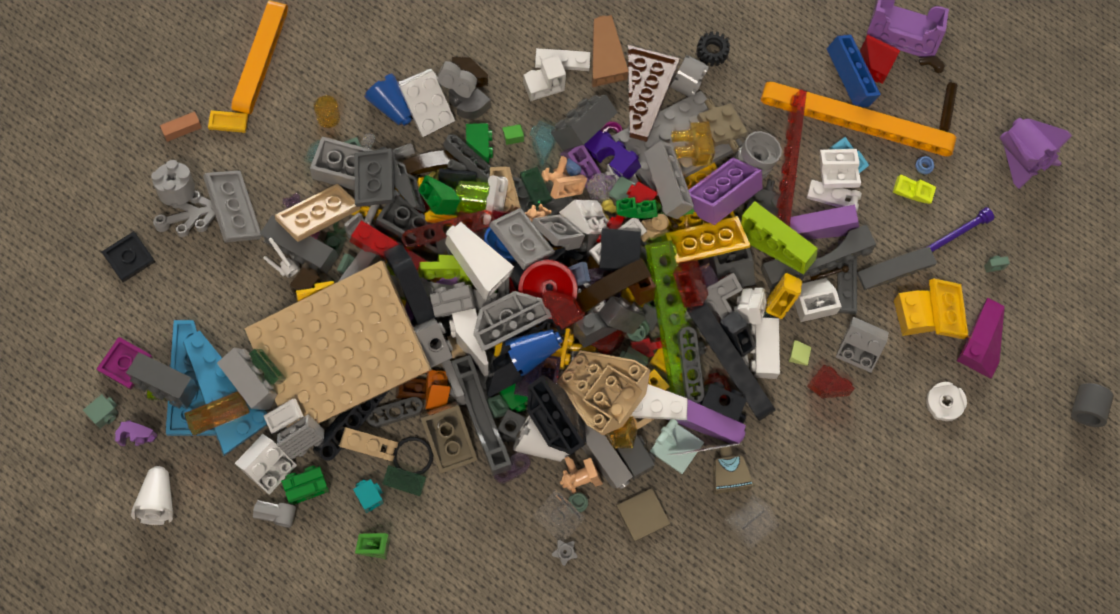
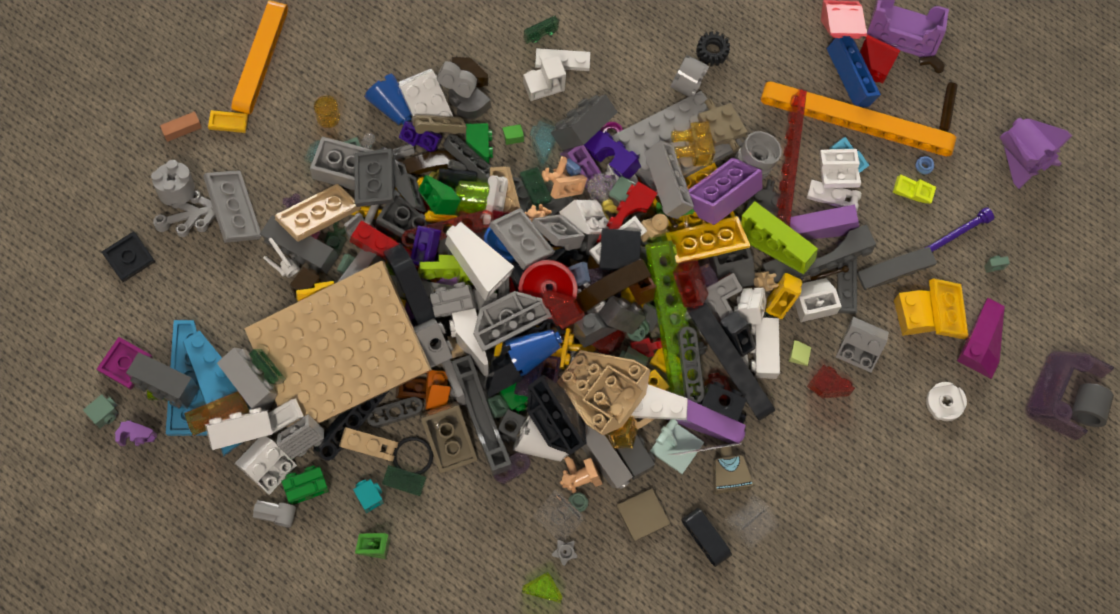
(154, 499): white cone -> none
(238, 428): none -> white brick
(425, 245): none -> dark purple slope
(427, 140): none -> dark purple slope
(438, 124): none -> dark tan plate
(541, 29): none -> clear green plate
(544, 588): none -> clear neon green slope
(607, 55): medium nougat slope -> none
(629, 208): green slope -> none
(648, 85): wing -> none
(706, 537): none -> black beam
(765, 280): none -> tan plate
(843, 19): none -> slope
(1045, 399): none -> windscreen

